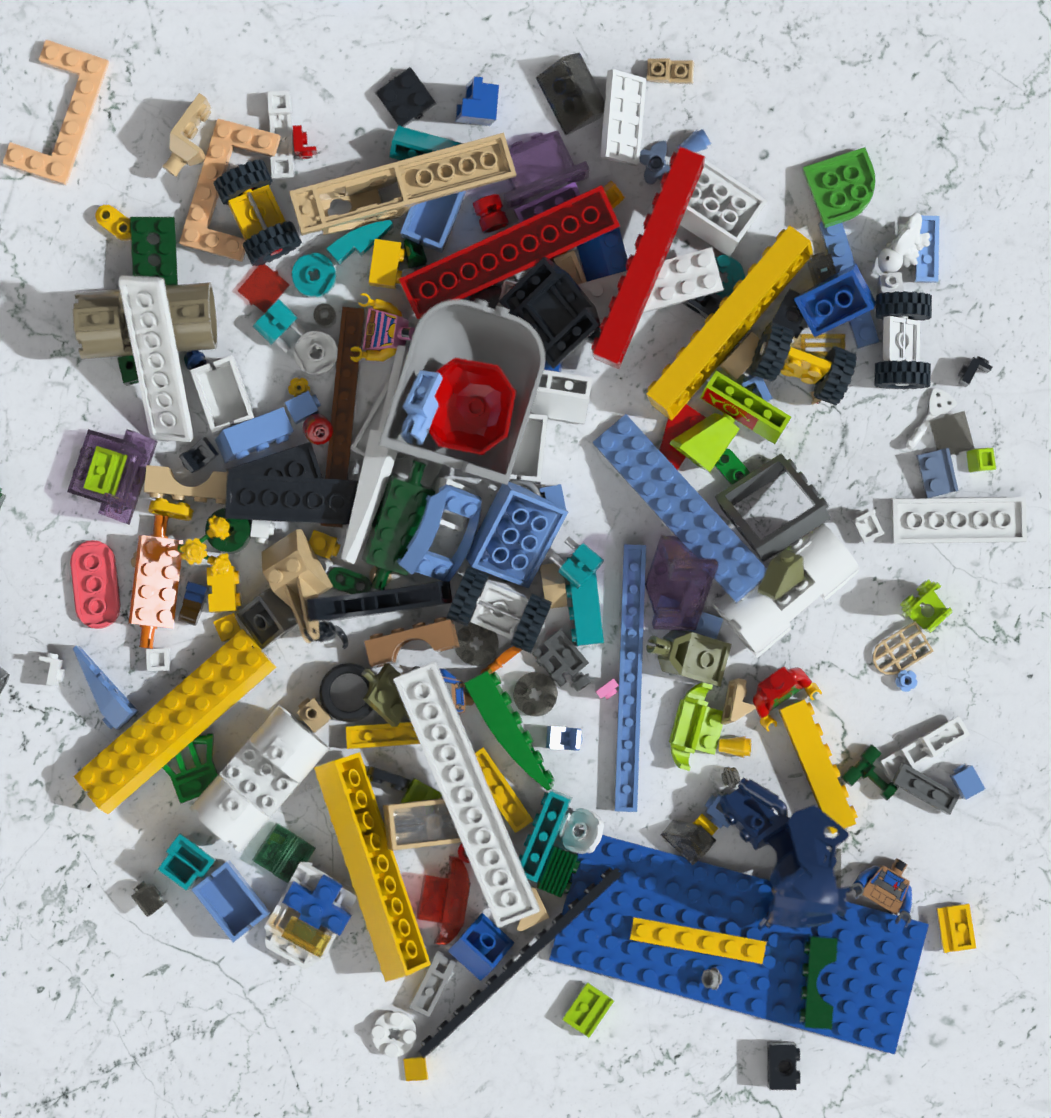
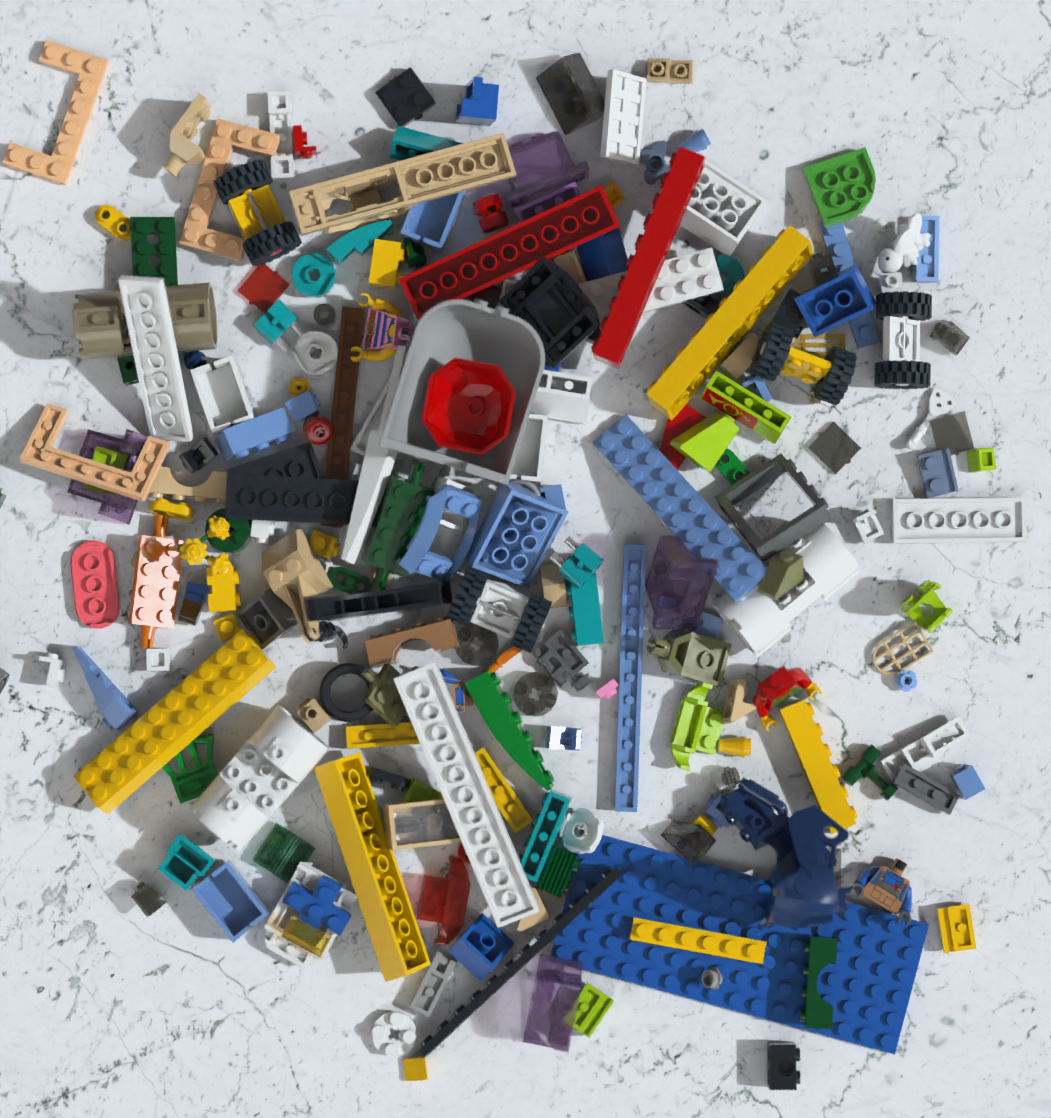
(41, 454): none -> light nougat plate
(421, 407): light blue plate -> none
(554, 1002): none -> clear purple windscreen
(834, 447): none -> clear smoke piece
(949, 336): none -> clear smoke bracket
(968, 371): black bracket -> none

